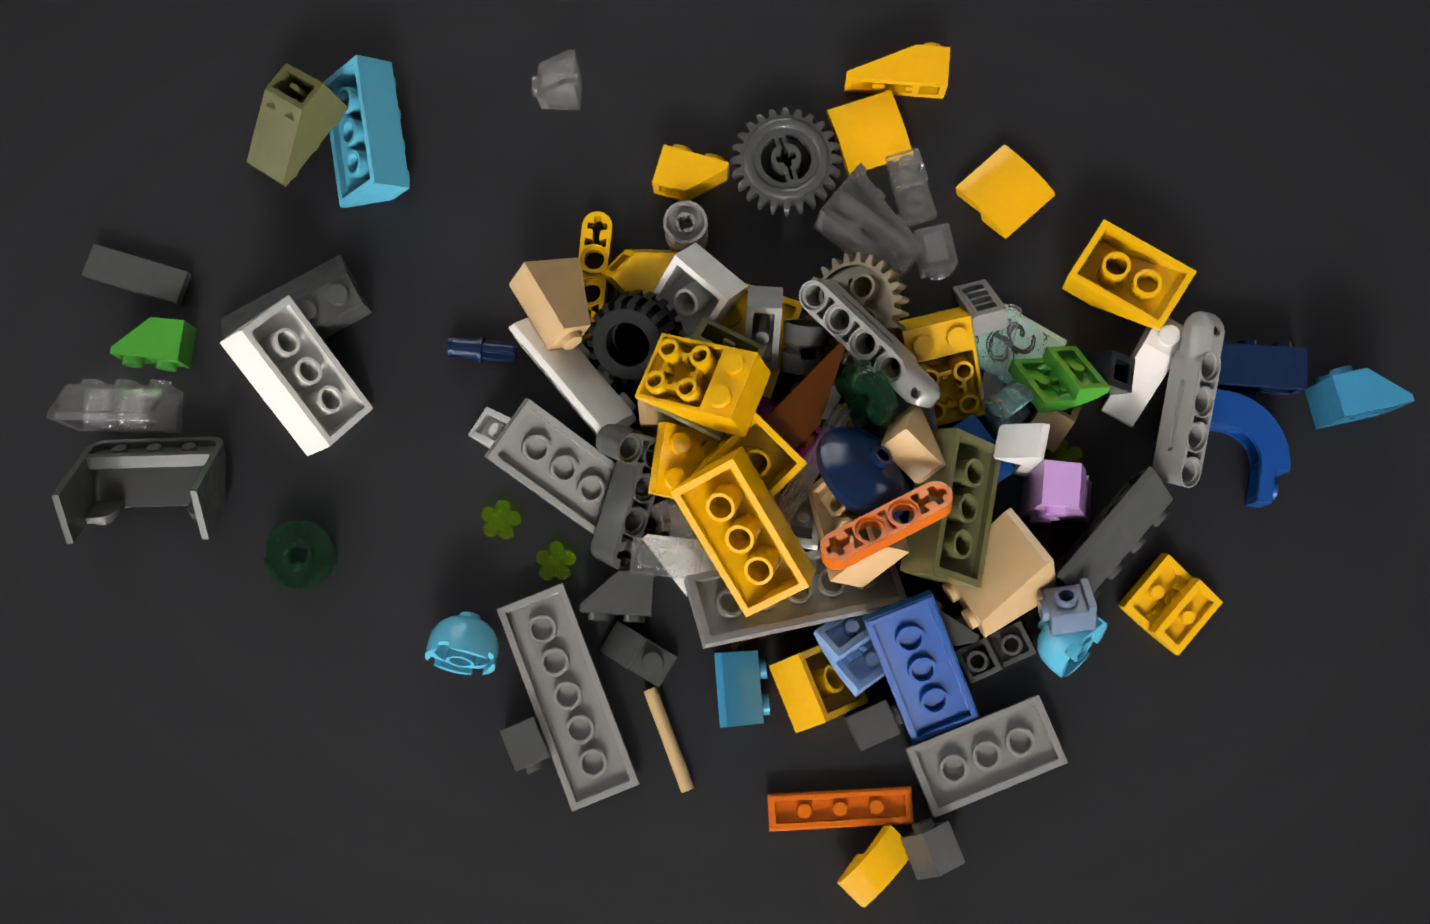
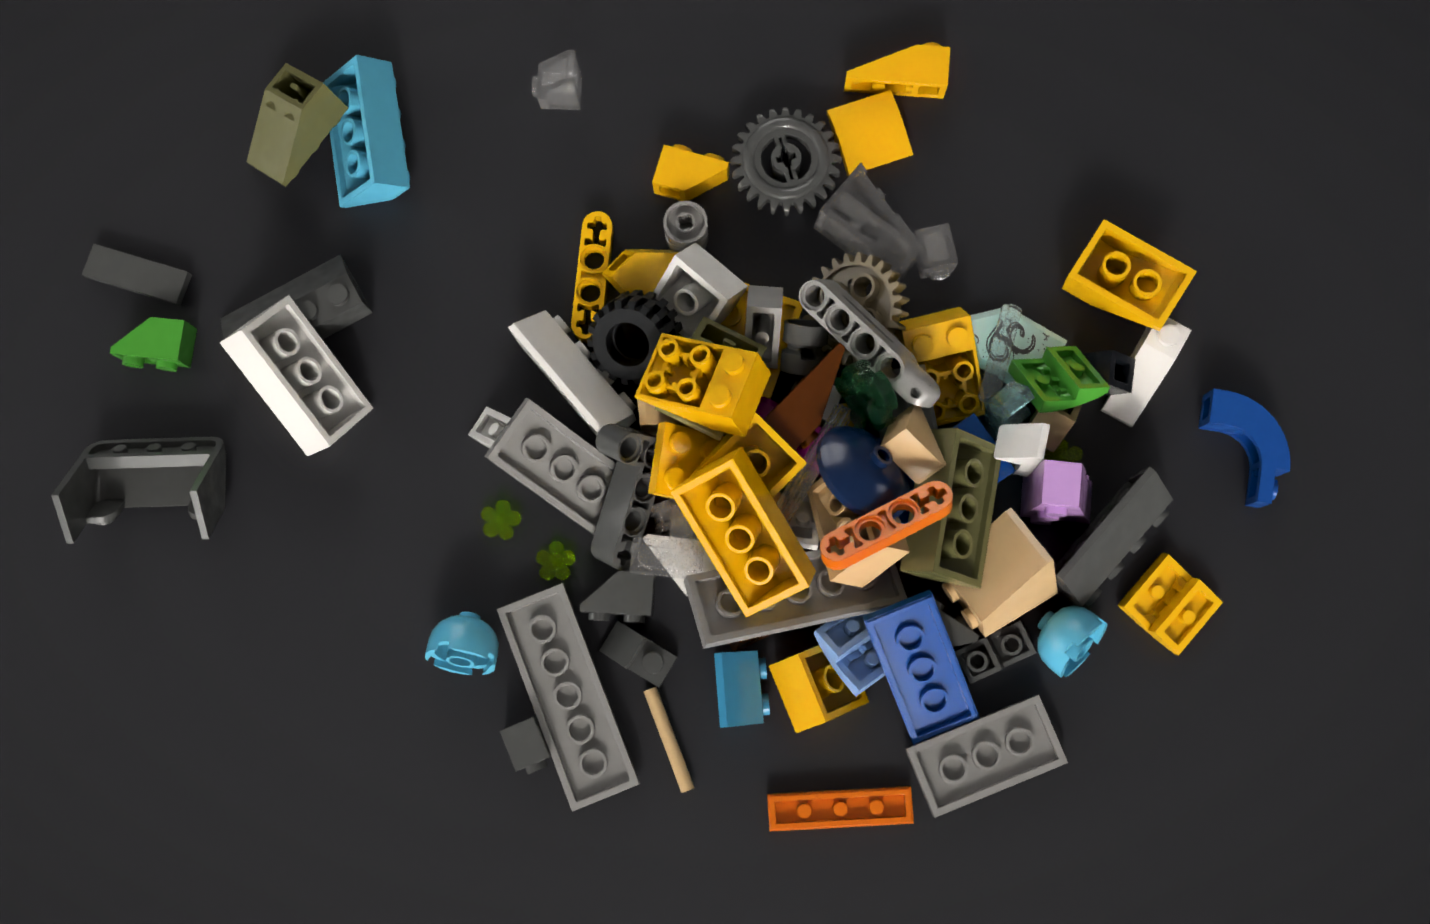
(119, 406): clear slope -> none
(299, 575): clear green plate -> none
(481, 349): dark blue axle -> none
(554, 300): tan slope -> none
(873, 724): dark grey brick -> none
(876, 868): yellow slope -> none
(910, 187): clear slope -> none
(932, 849): dark grey brick -> none
(983, 305): light grey slope -> none
(1005, 191): yellow slope -> none
(1068, 608): sand blue brick -> none
(1189, 401): light grey piece -> none
(1263, 368): dark blue brick -> none
(1353, 396): dark azure slope -> none

